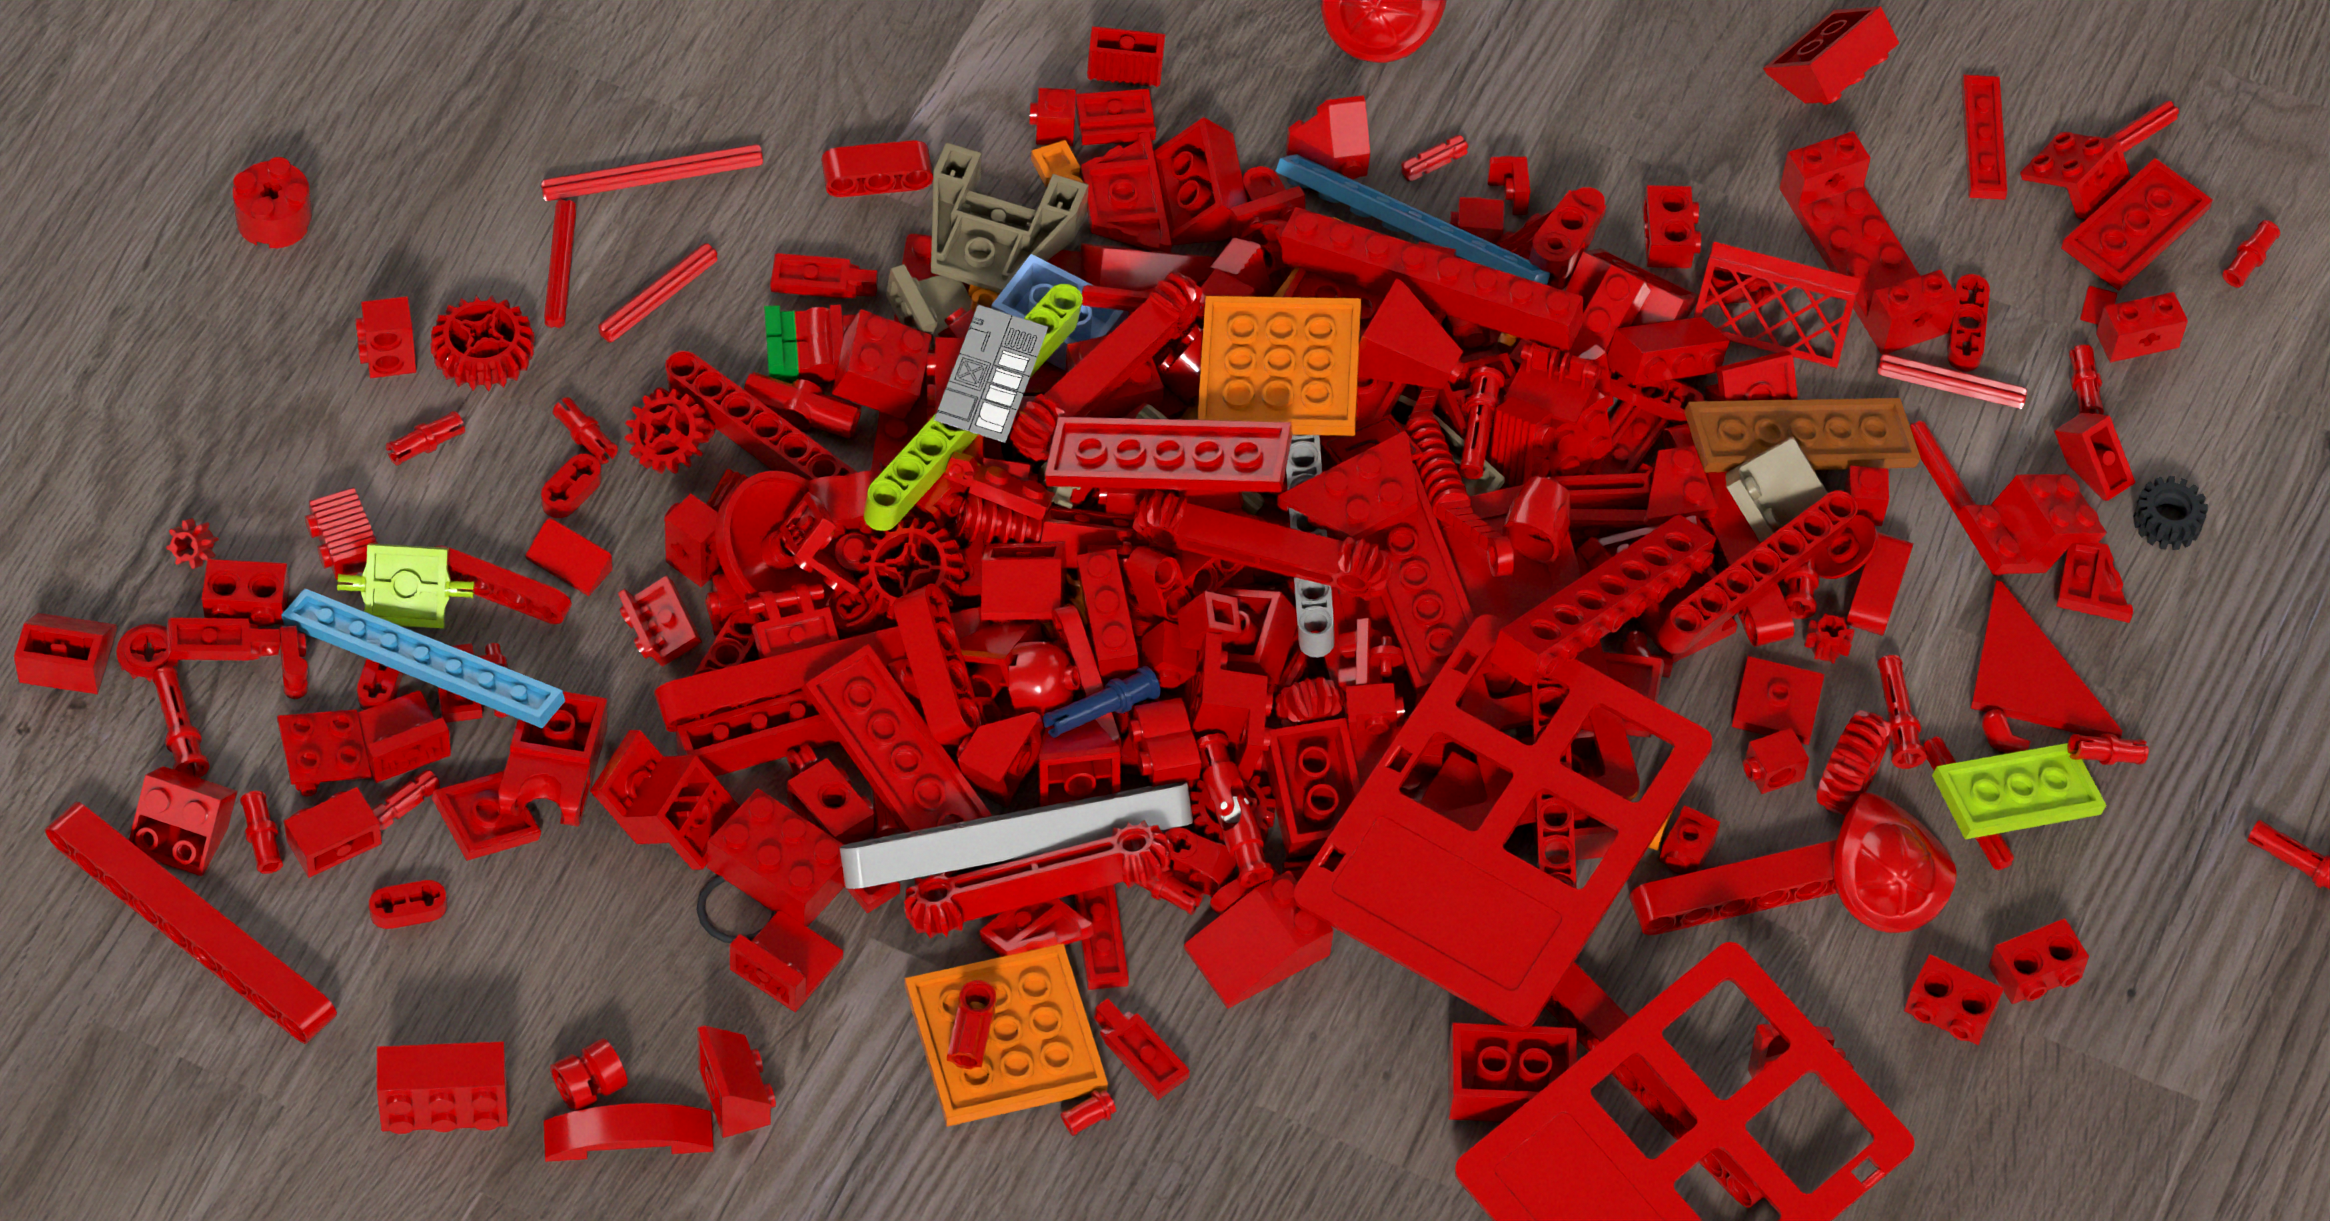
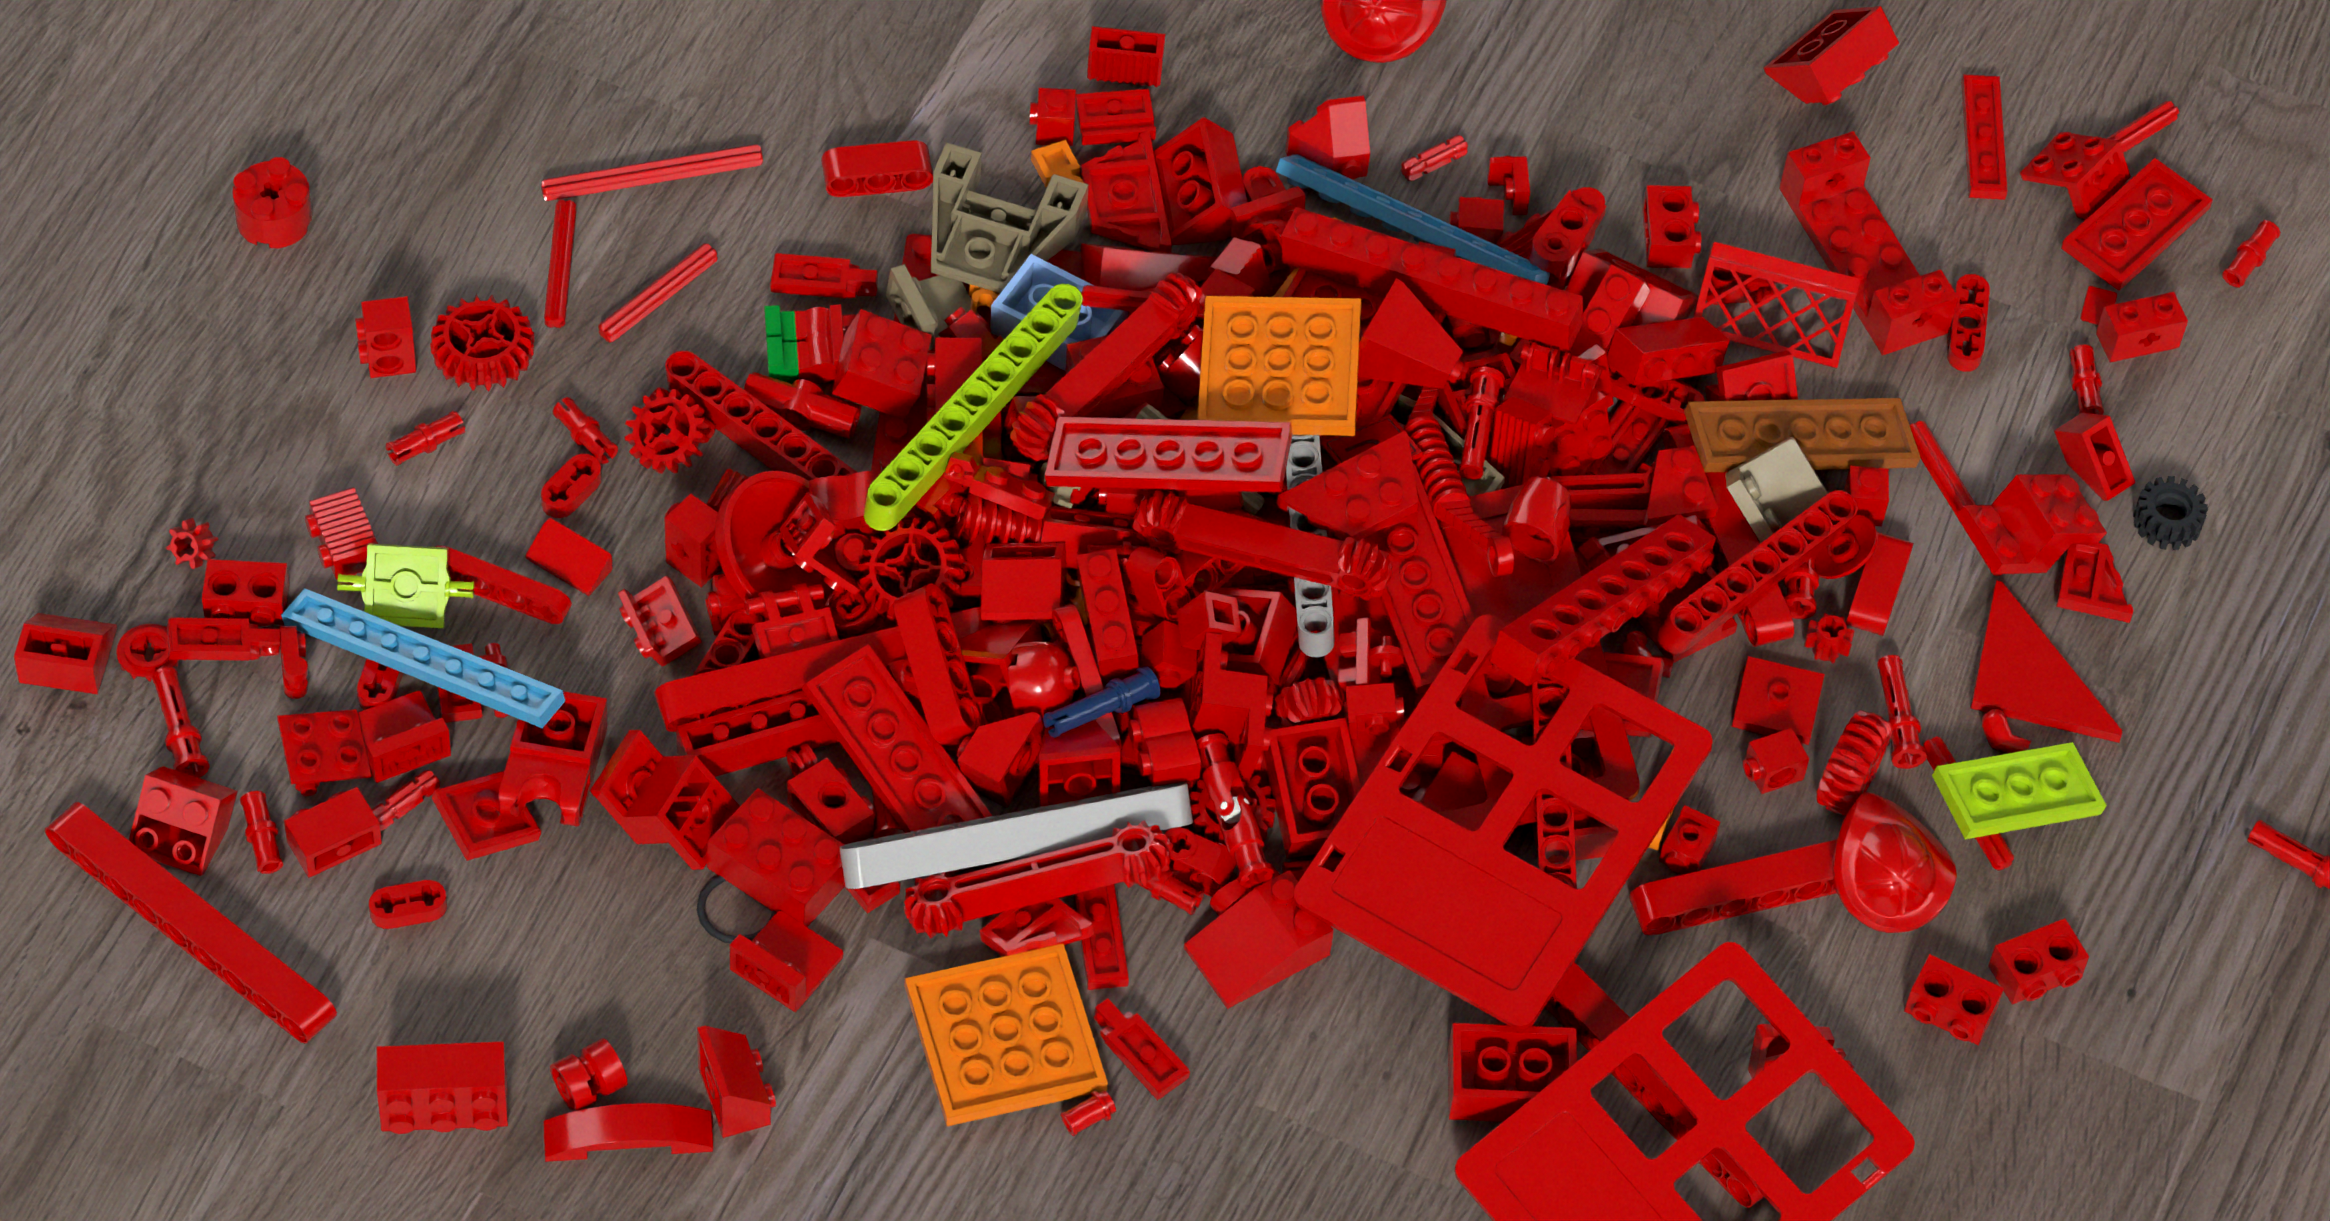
(972, 1025): red piece -> none
(991, 373): light grey sticker -> none
(1952, 381): axle -> none
(2107, 749): red pin -> none

